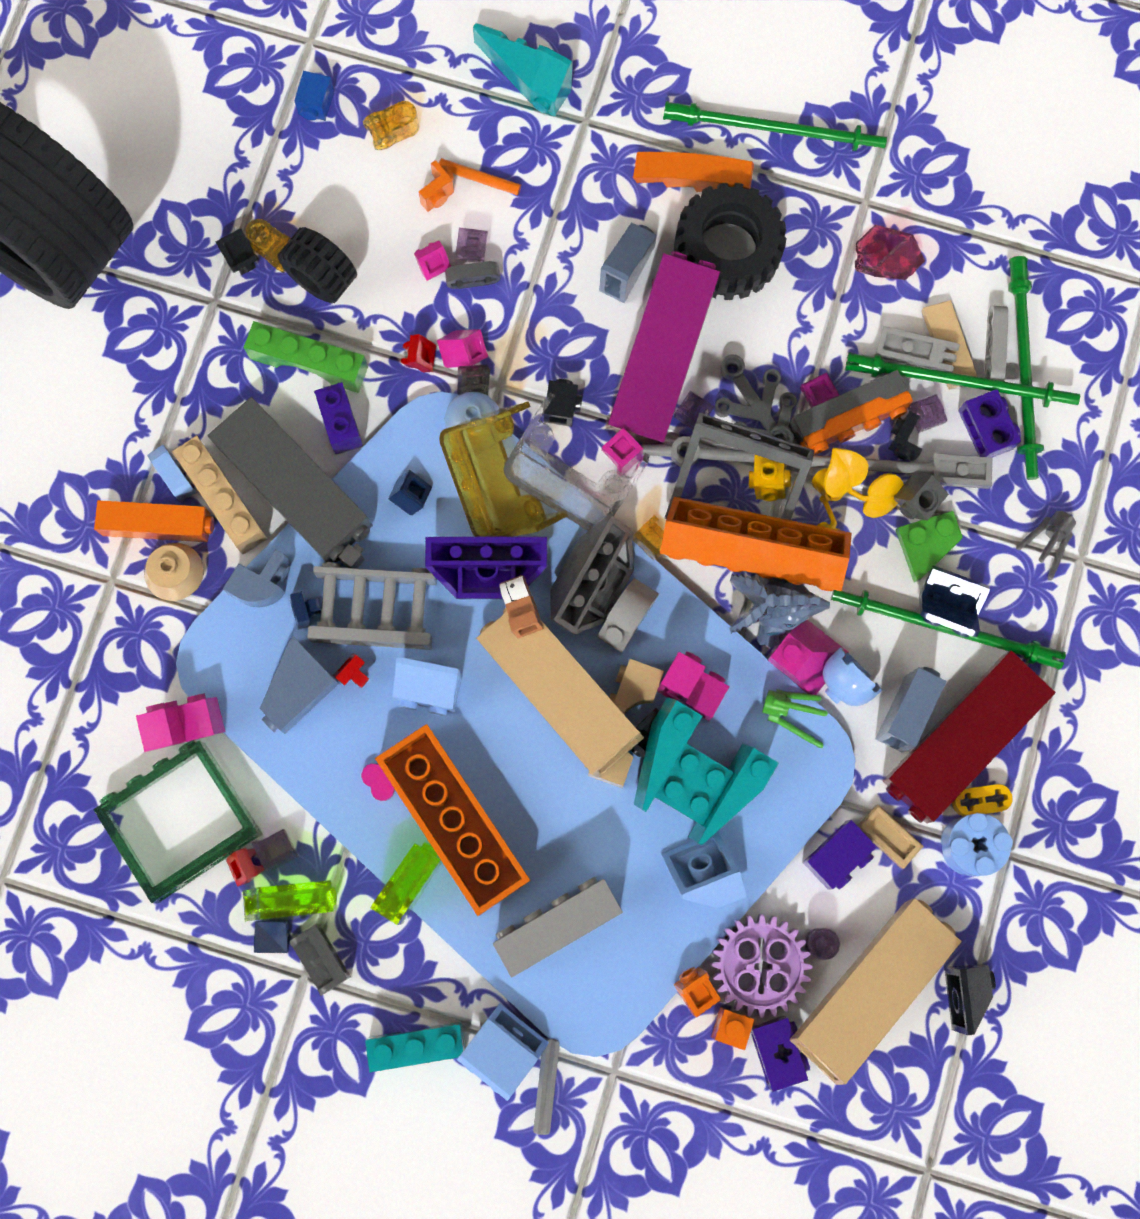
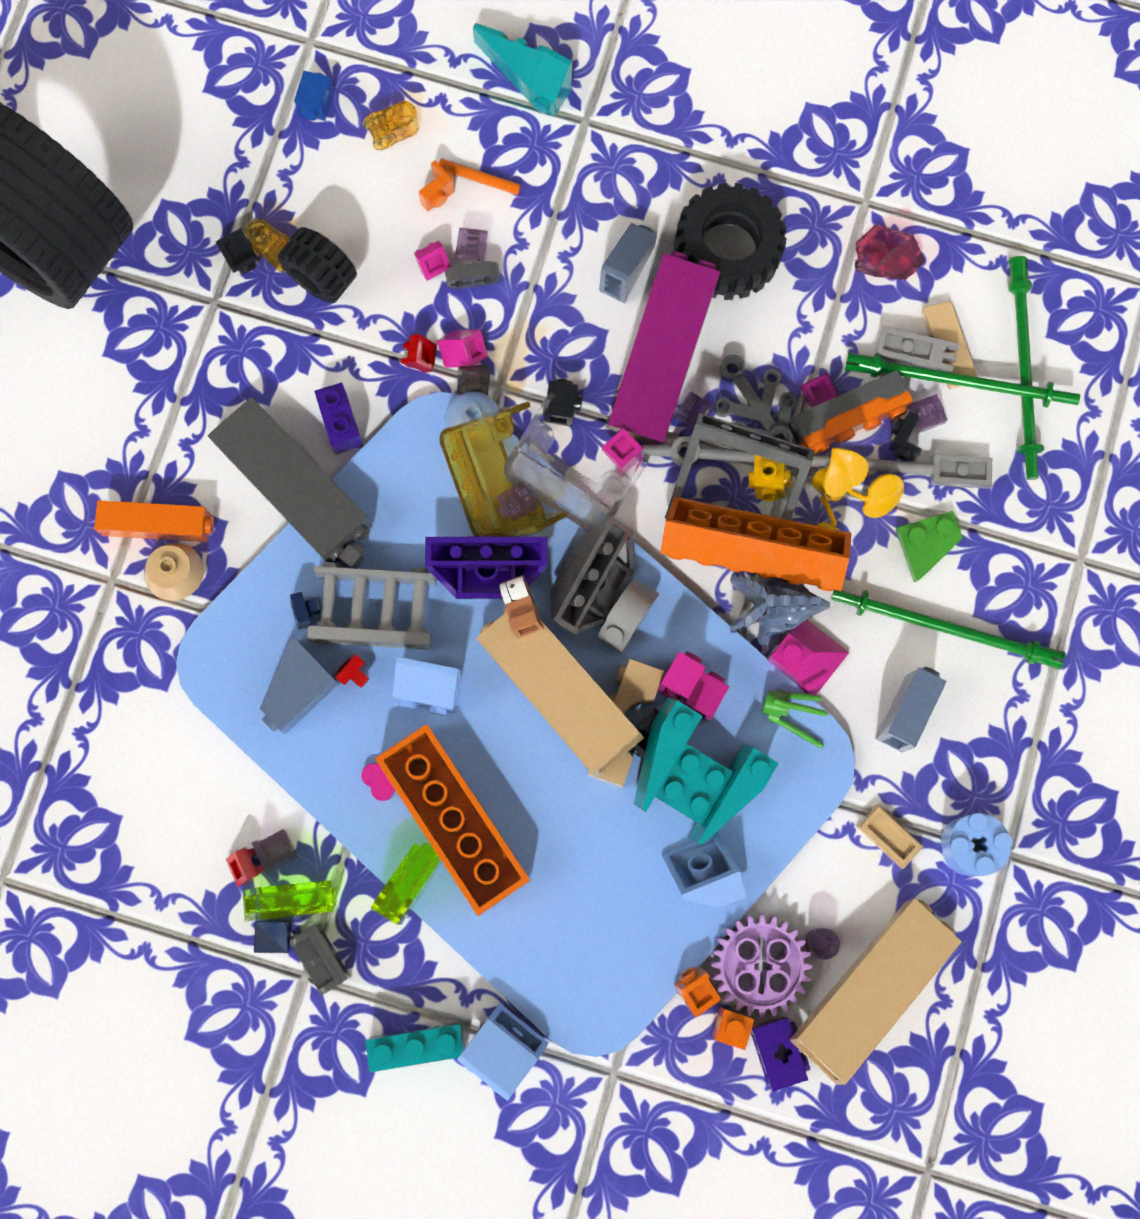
(171, 473): light blue piece -> none
(173, 724): dark pink brick -> none
(201, 864): clear green window -> none
(219, 495): tan arch -> none
(259, 589): sand blue brick -> none
(329, 362): bright green arch -> none
(410, 492): dark blue slope -> none
(516, 501): none -> tile
(546, 1088): light grey axle -> none
(557, 927): light grey brick -> none
(650, 538): clear yellow panel -> none
(691, 170): orange slope -> none
(693, 114): green bar -> none
(840, 855): dark purple brick -> none
(848, 680): light blue cylinder -> none
(920, 496): dark grey brick -> none
(952, 601): dark blue bracket -> none
(968, 738): dark red brick -> none
(968, 995): black slope -> none
(981, 793): yellow beam -> none
(982, 427): dark purple brick -> none
(996, 343): light grey beam -> none
(1058, 529): flat silver plant -> none

